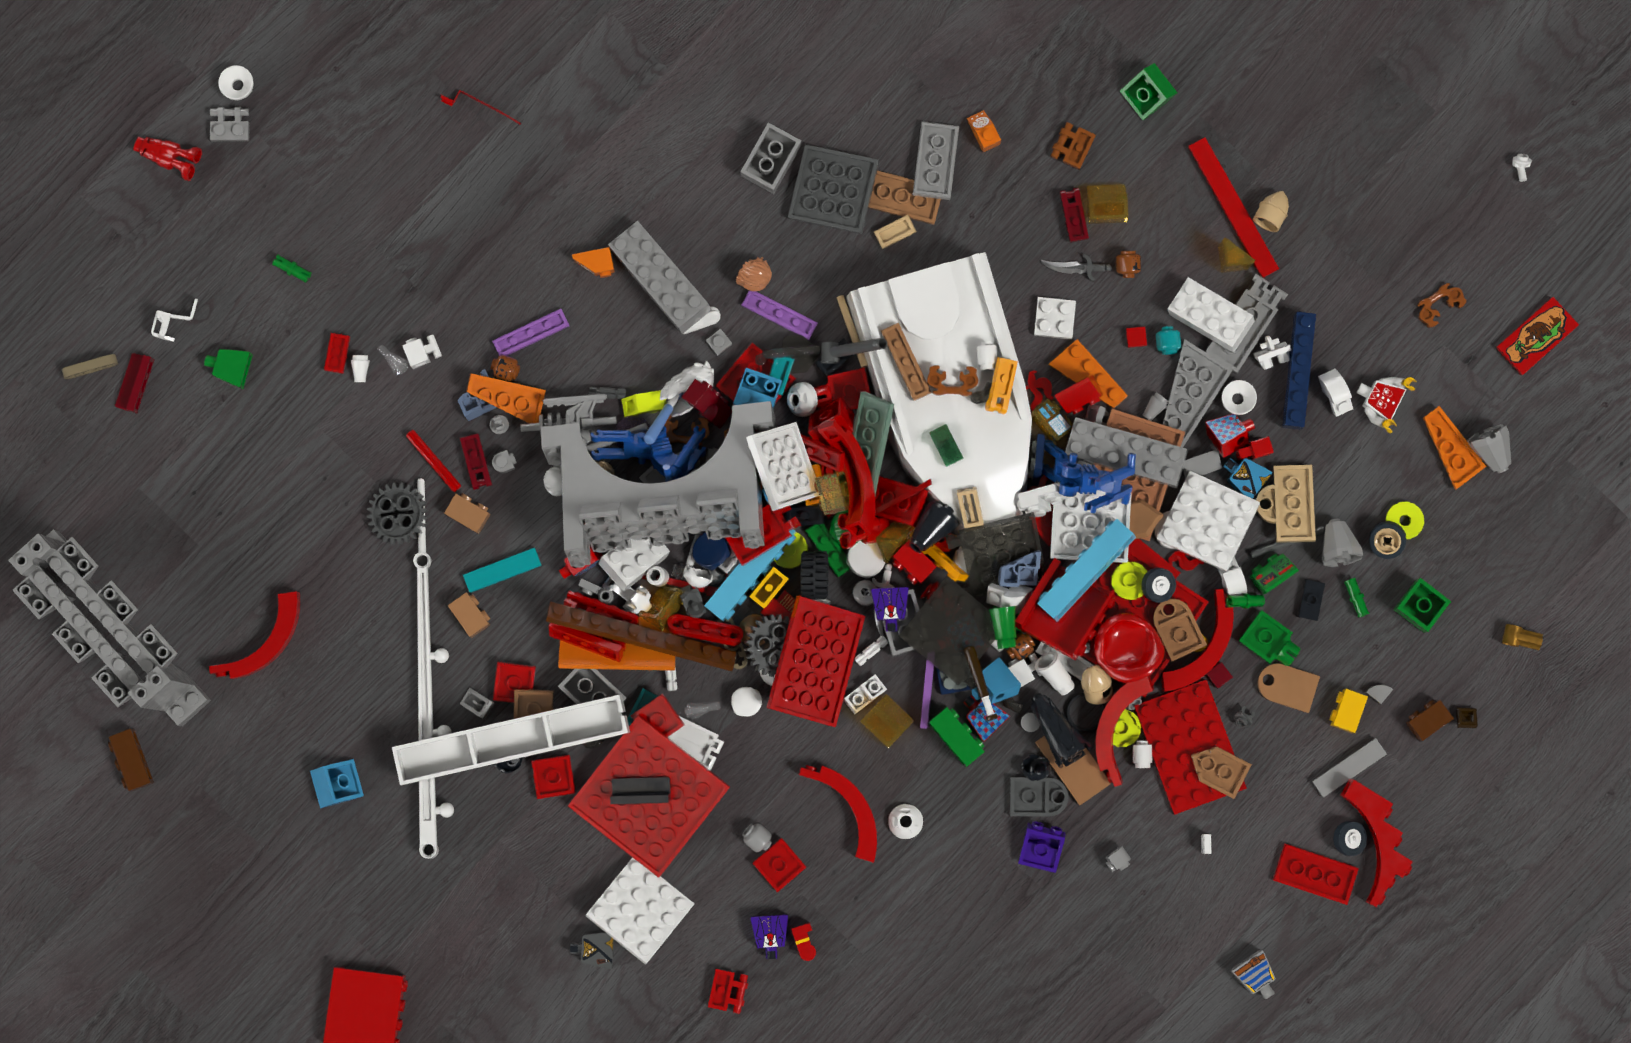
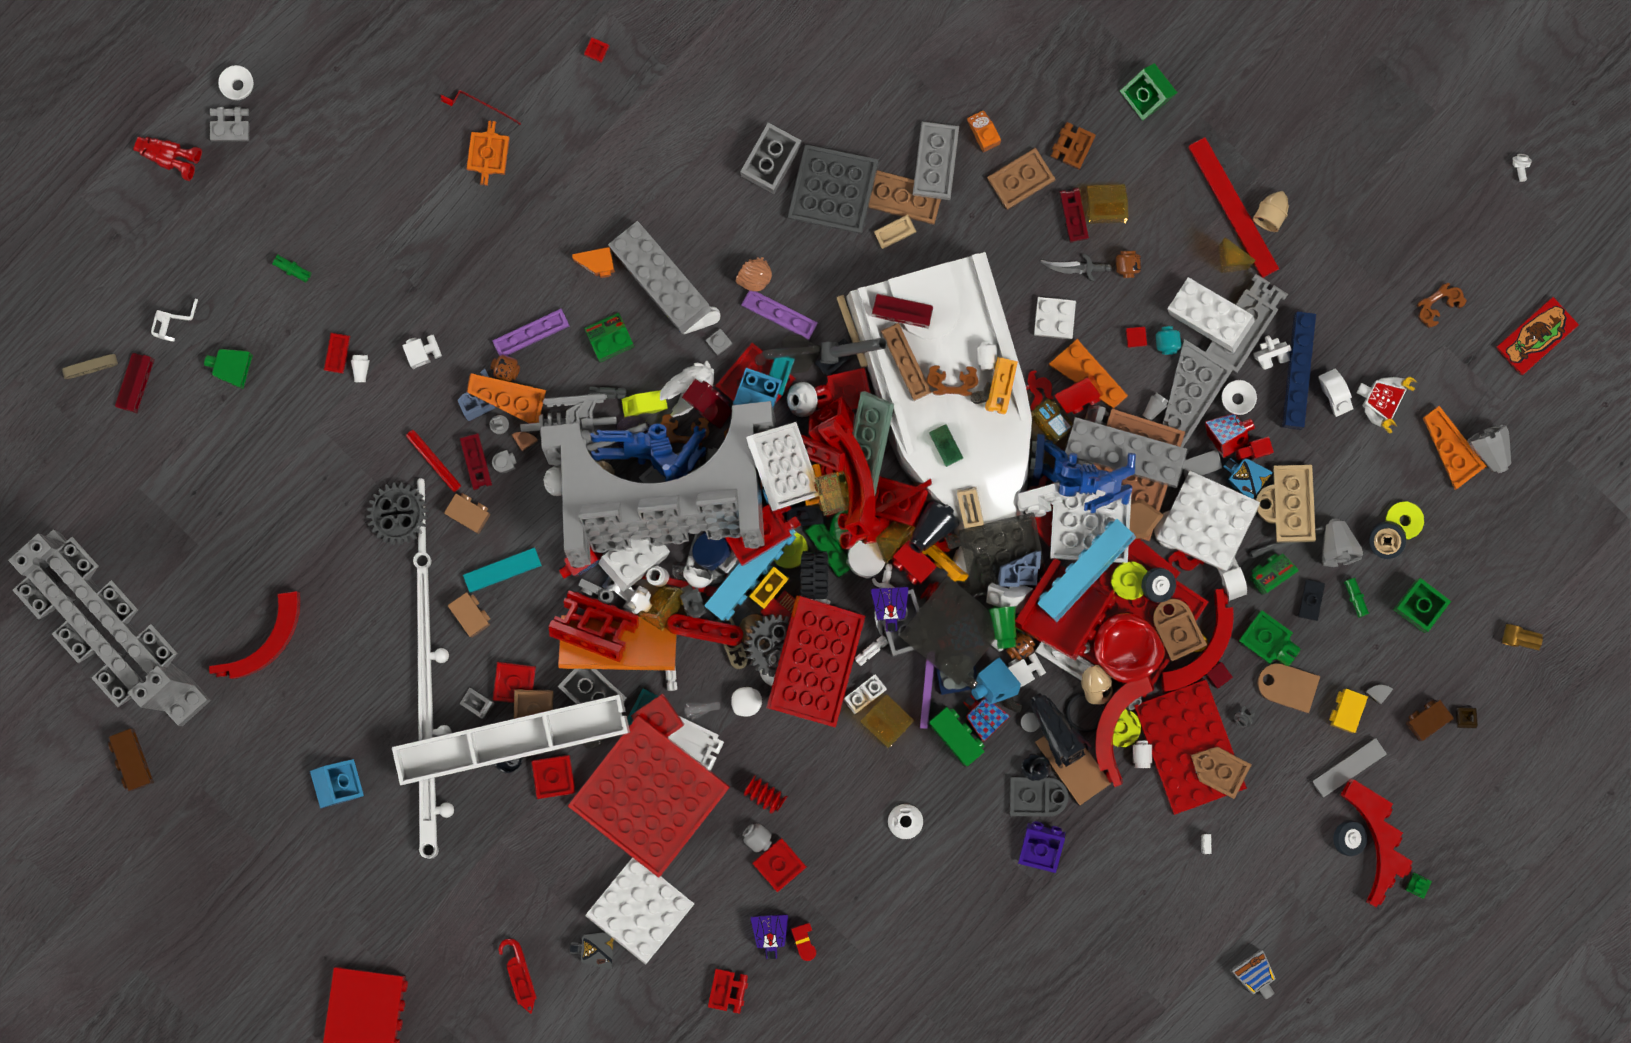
(396, 363): clear cone -> none
(488, 153): none -> orange plate
(520, 975): none -> red plate
(524, 439): none -> nougat tile
(596, 50): none -> red plate
(609, 337): none -> green slope
(640, 636): reddish brown plate -> none
(640, 790): black panel -> none
(660, 421): medium blue piece -> none
(764, 795): none -> red piece
(857, 592): light grey head -> none
(866, 824): red arch -> none
(902, 311): none -> dark red panel
(976, 671): dark brown piece -> none
(1021, 178): none -> medium nougat tile
(1054, 672): white plant -> none
(1118, 859): light grey plate -> none
(1245, 600): green pin -> none
(1315, 874): red tile -> none
(1418, 885): none -> green tile

